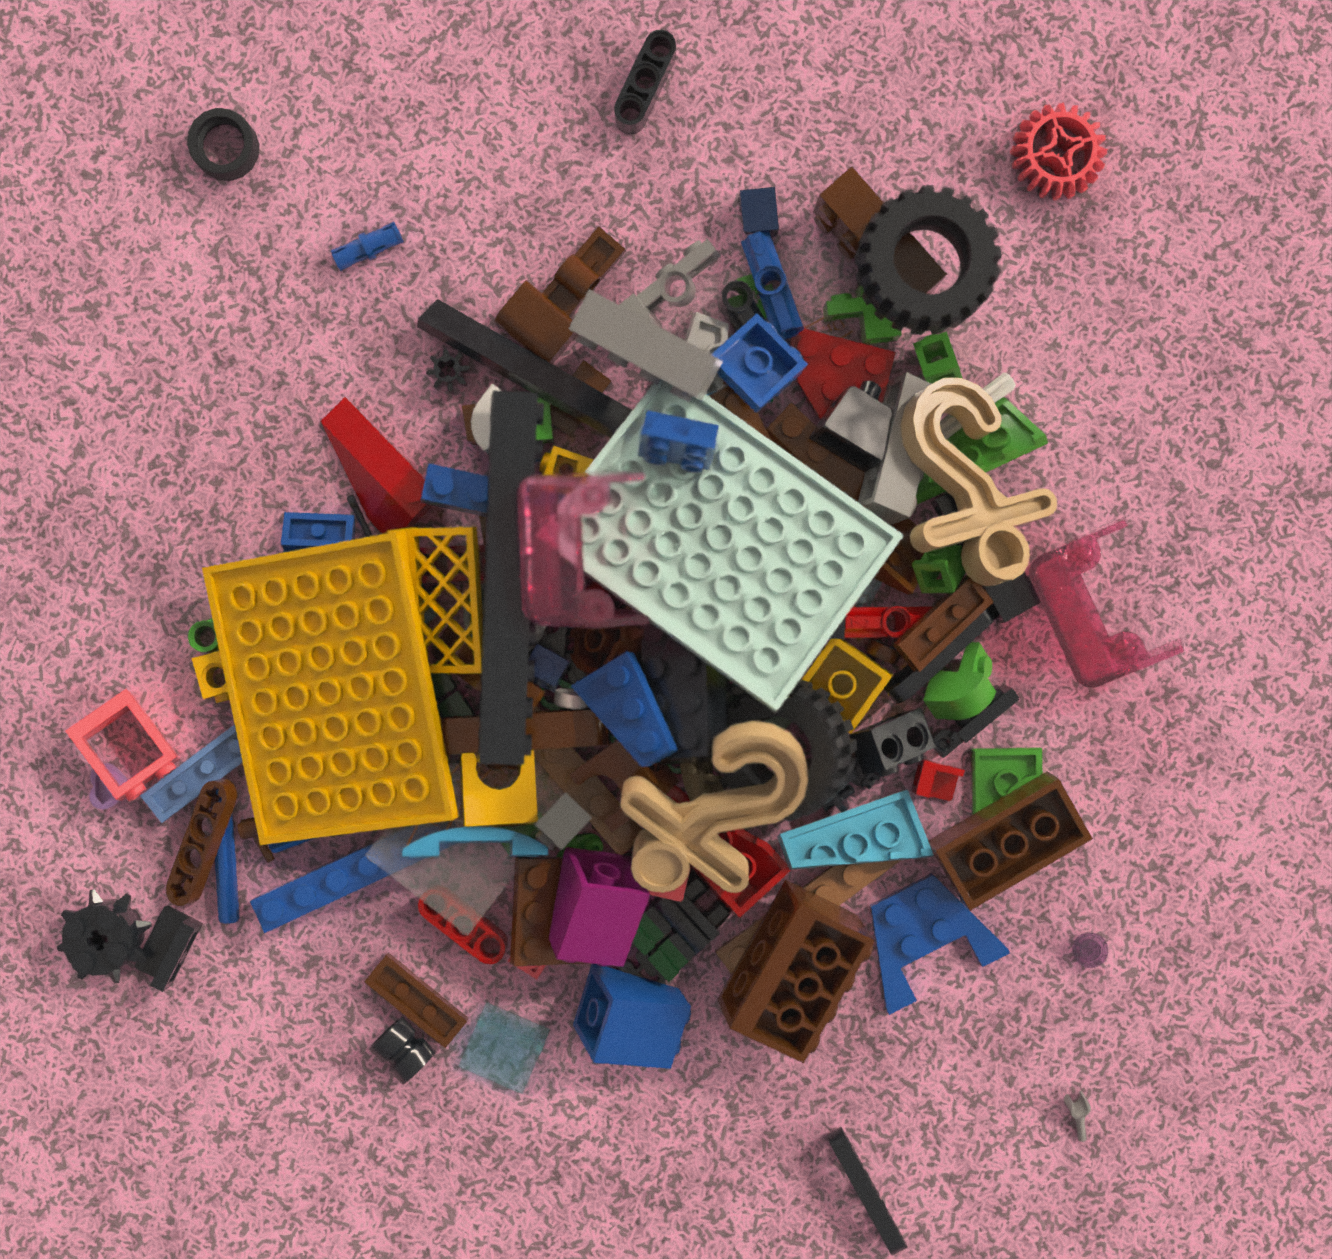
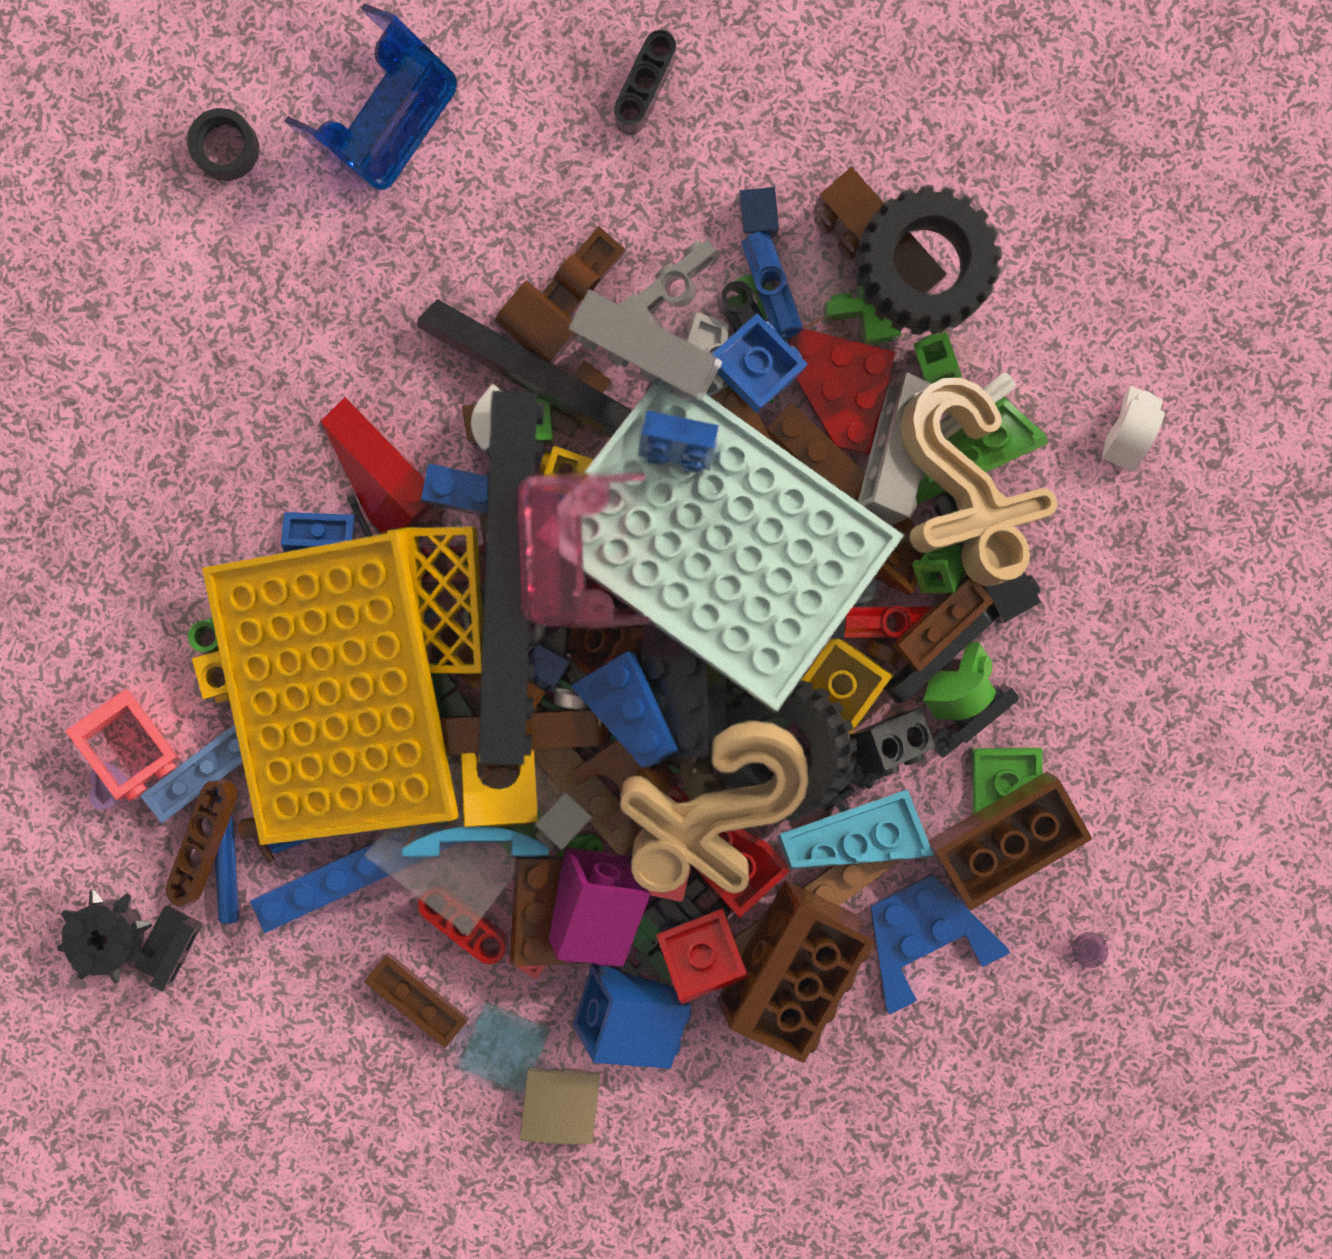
(367, 246): blue pin -> none
(395, 114): none -> clear blue windscreen
(402, 1050): black wheel -> none
(449, 361): black gear -> none
(560, 1106): none -> dark tan slope
(702, 956): none -> red tile
(856, 426): torso -> none
(866, 1191): black beam -> none
(936, 780): red panel -> none
(1054, 123): coral gear -> none
(1074, 617): clear pink windscreen -> none
(1079, 1111): light grey hand -> none
(1134, 429): none -> white brick

